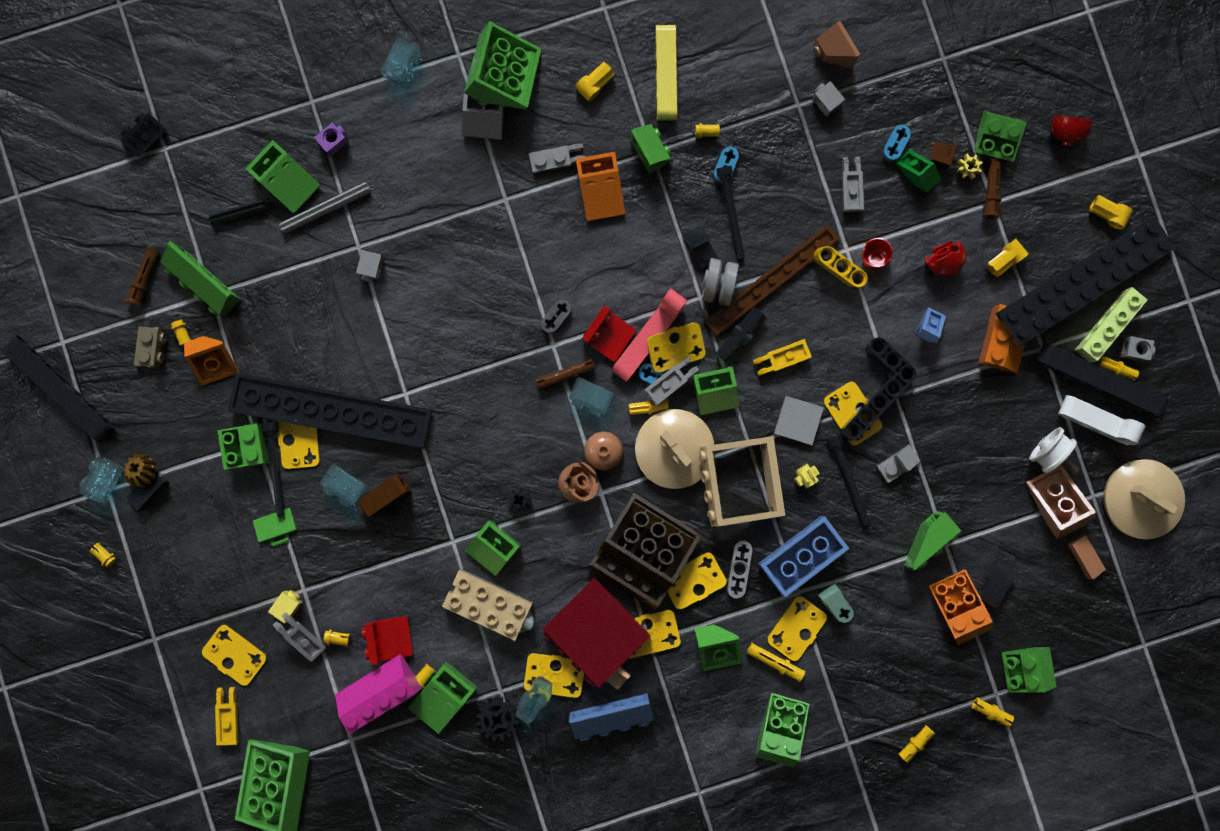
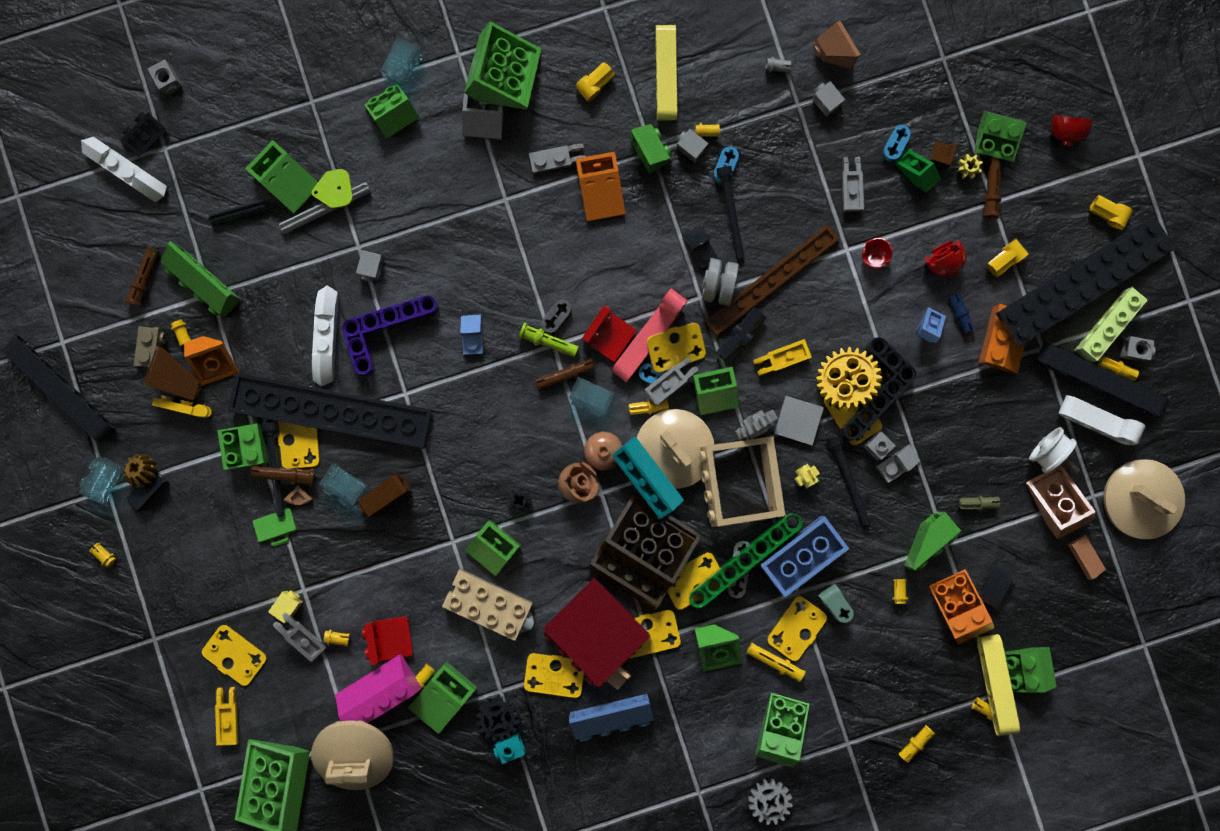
(123, 168): none -> white brick
(161, 70): none -> light grey brick
(170, 376): none -> reddish brown slope
(184, 407): none -> yellow hinge
(294, 475): none -> reddish brown pin
(298, 496): none -> medium nougat tile
(324, 336): none -> white brick
(328, 189): none -> lime piece
(332, 147): medium lavender brick -> none
(352, 755): none -> tan bracket
(381, 324): none -> dark purple beam
(391, 110): none -> bright green slope
(471, 334): none -> medium blue slope
(509, 748): none -> teal brick
(534, 699): clear light blue brick -> none
(539, 337): none -> lime pin
(647, 477): none -> teal brick
(691, 145): none -> light grey brick
(755, 558): none -> green beam
(756, 424): none -> light grey gear
(766, 808): none -> light grey gear
(777, 65): none -> light grey pin
(850, 268): yellow beam -> none
(858, 393): none -> yellow gear
(879, 446): none -> light grey brick
(899, 591): none -> yellow pin
(961, 313): none -> dark blue pin
(979, 503): none -> olive axle
(998, 685): none -> light yellow beam

